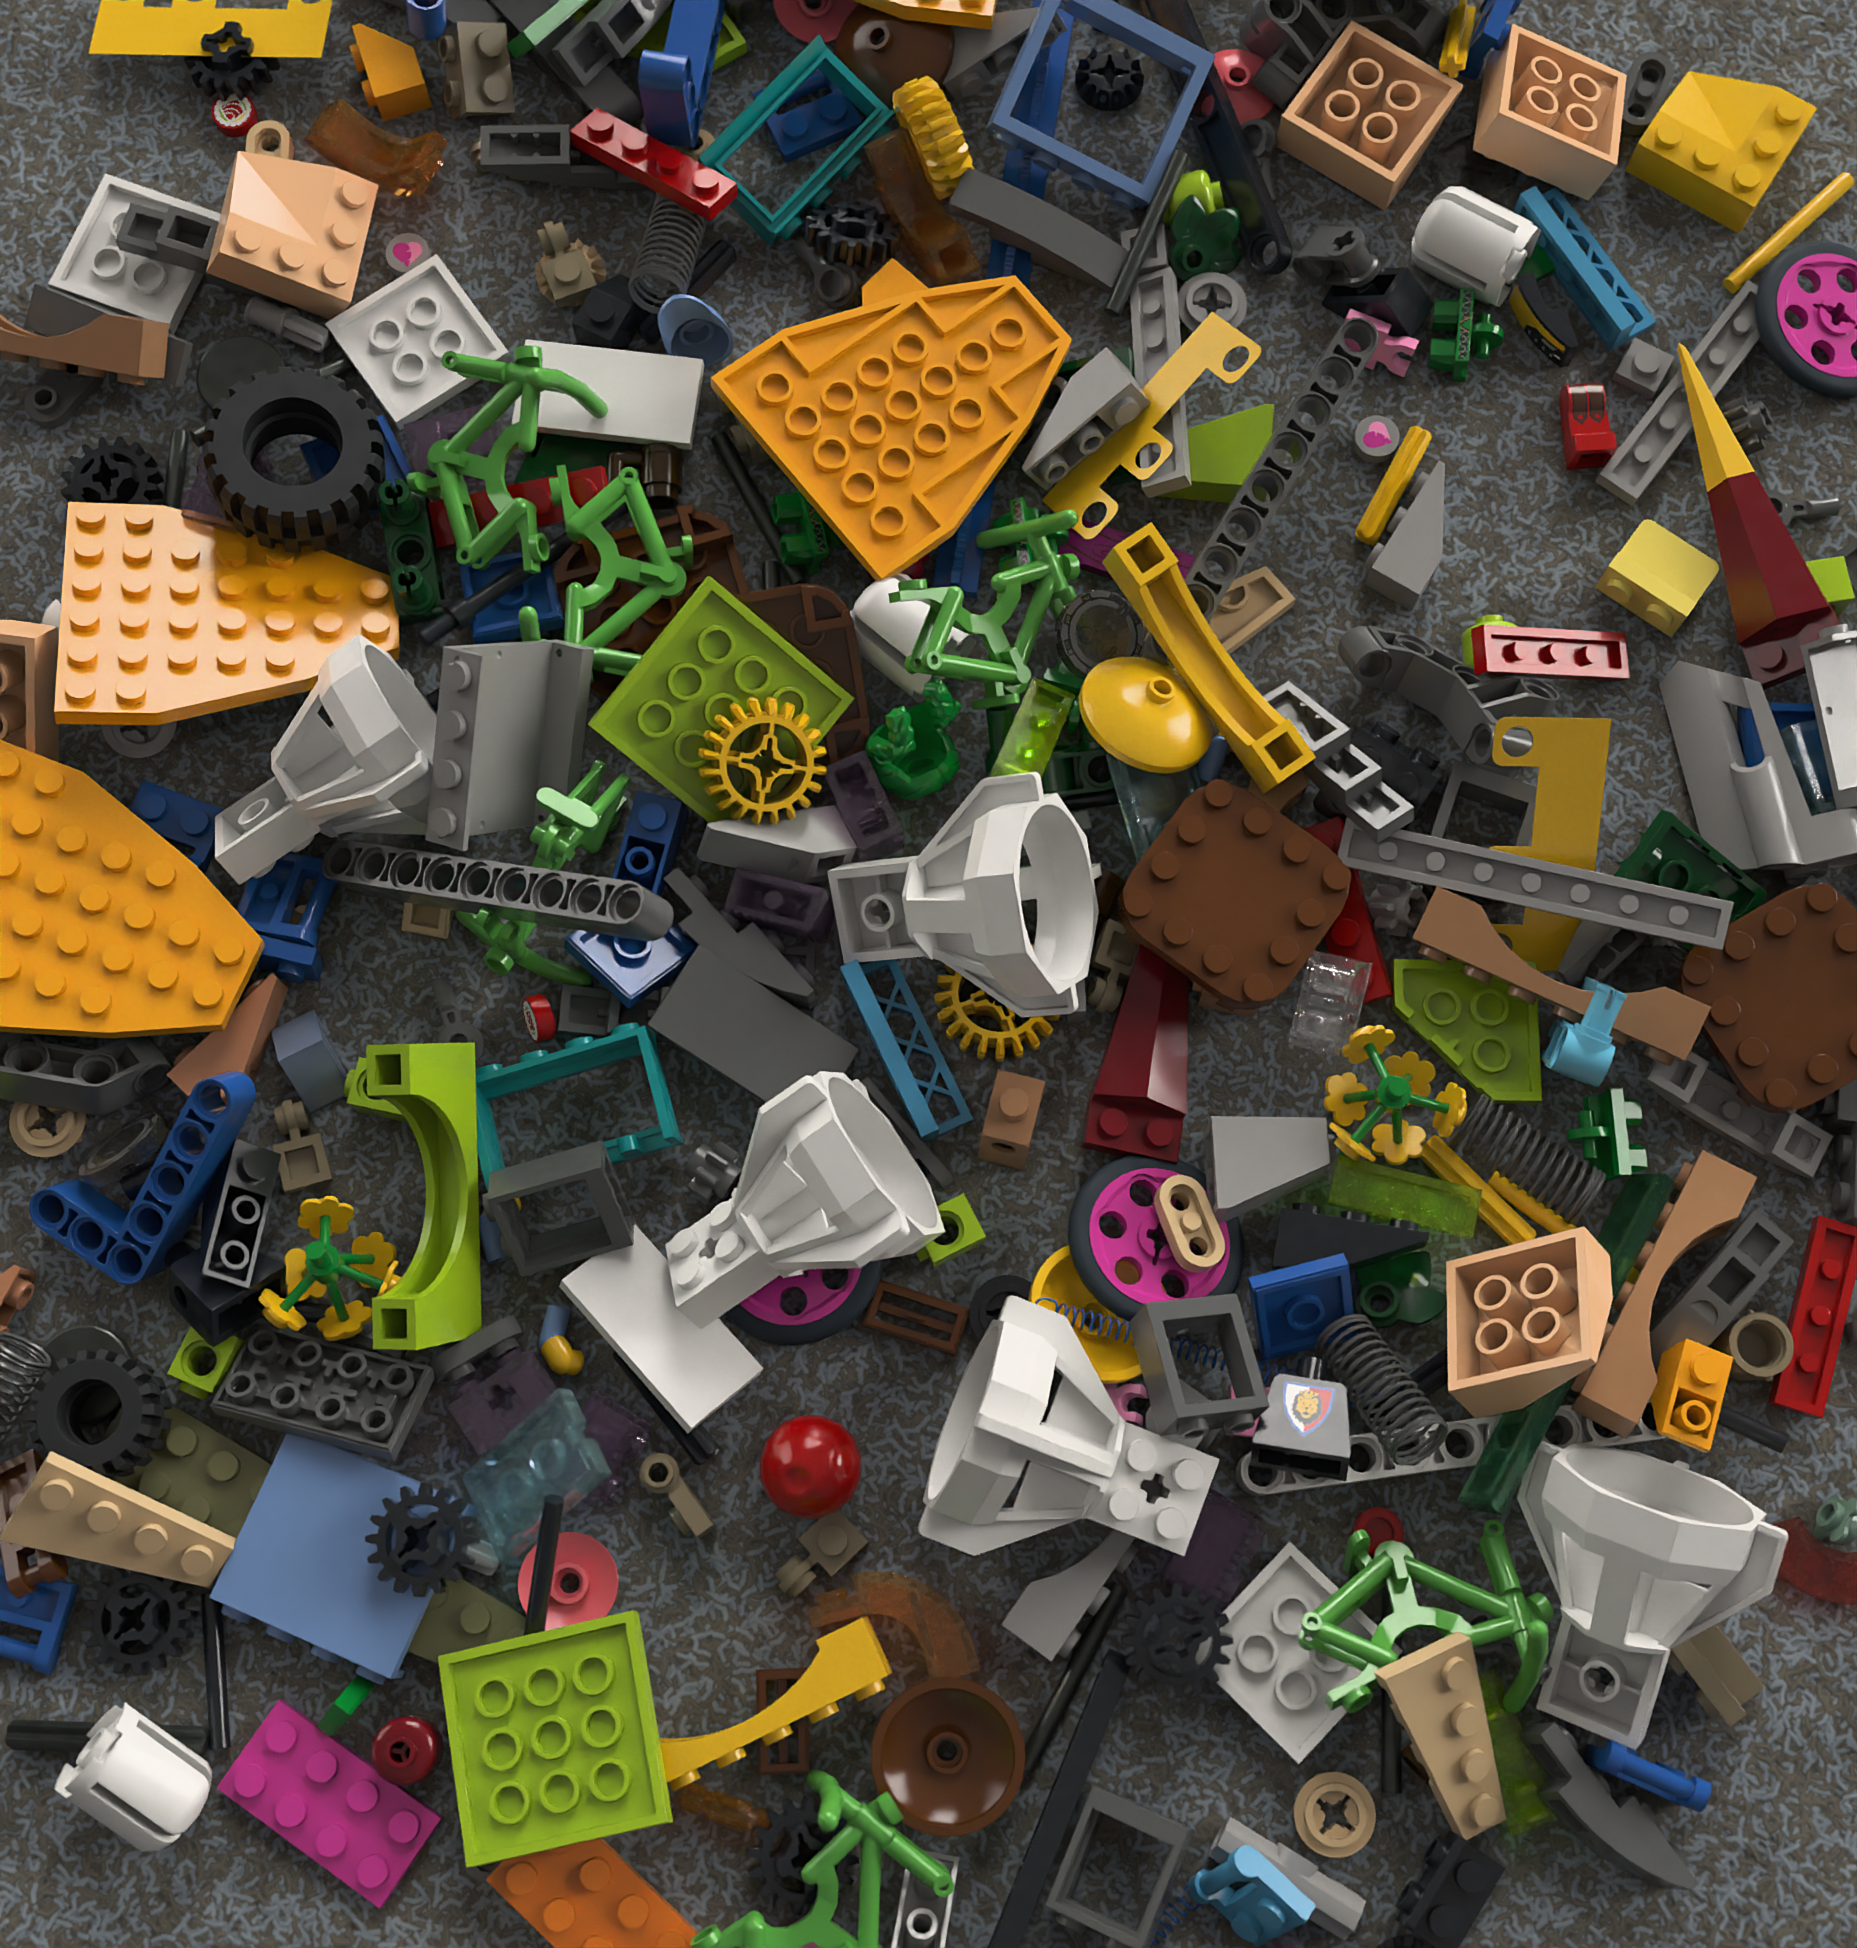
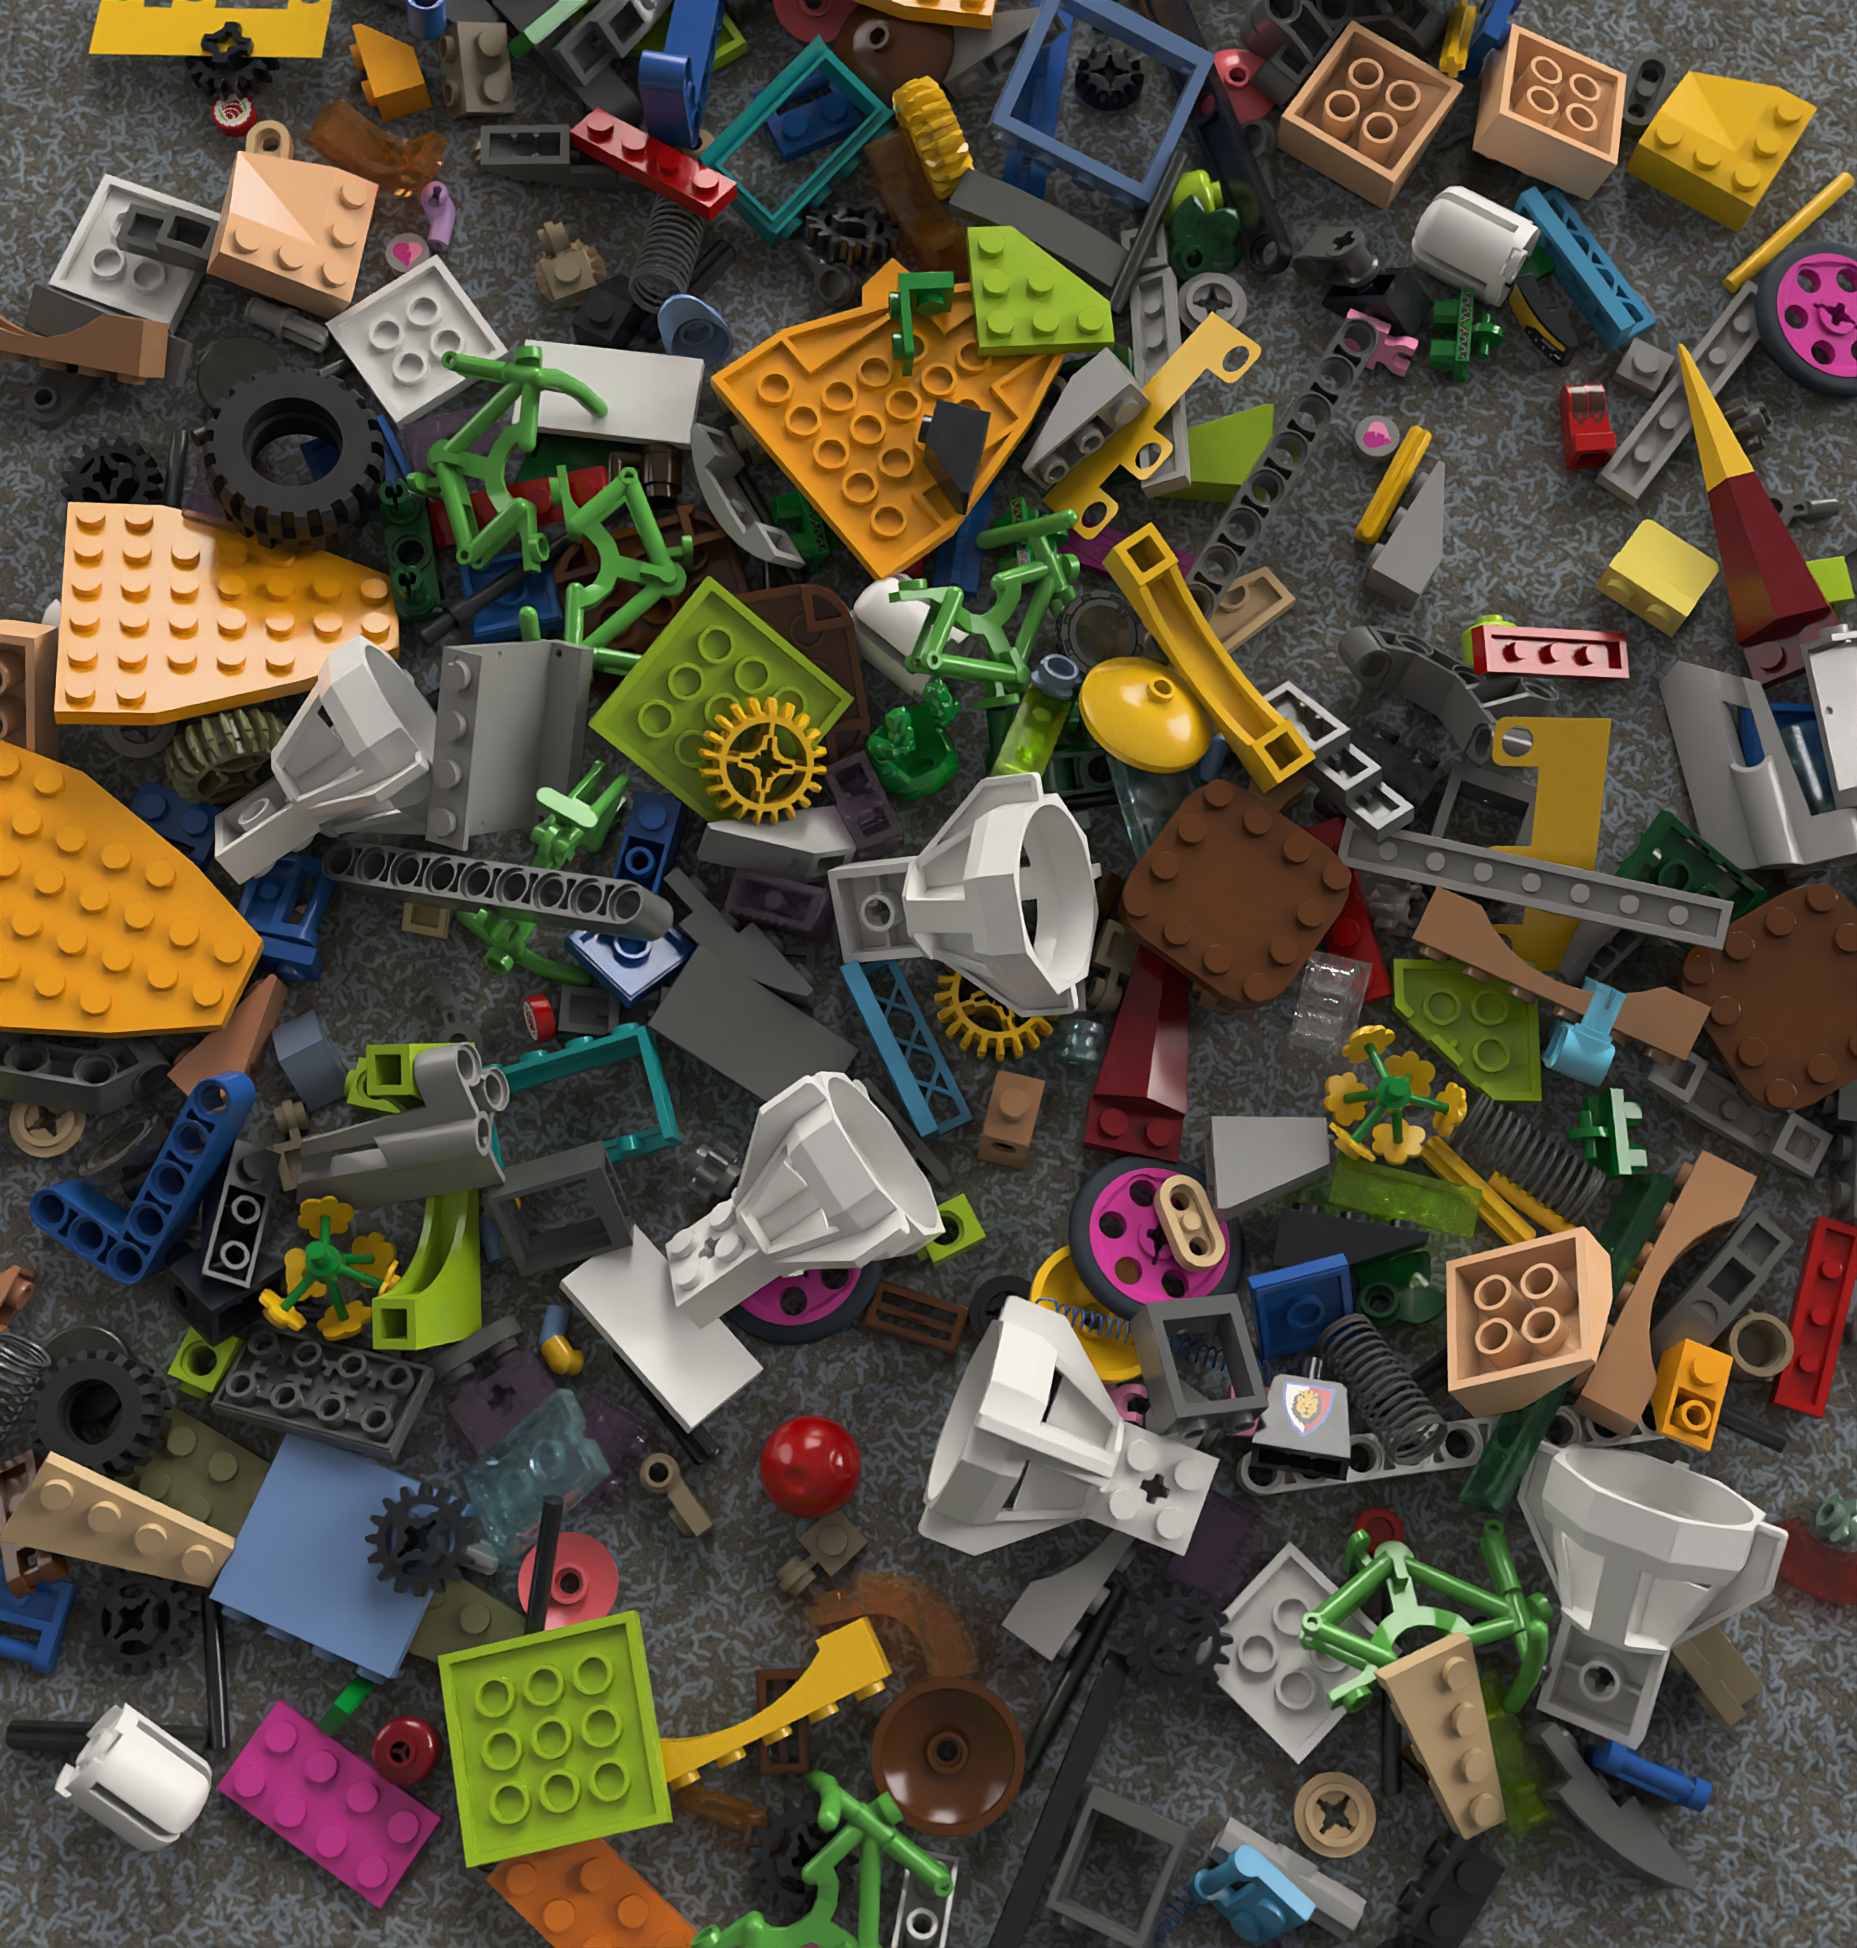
(223, 756): none -> olive gear
(421, 1149): none -> light grey panel
(440, 214): none -> lavender arm
(716, 465): none -> light grey slope
(916, 293): none -> green bracket
(954, 449): none -> black slope
(1030, 300): none -> lime plate
(1056, 676): none -> sand blue plate
(1079, 1043): none -> clear light blue wheel

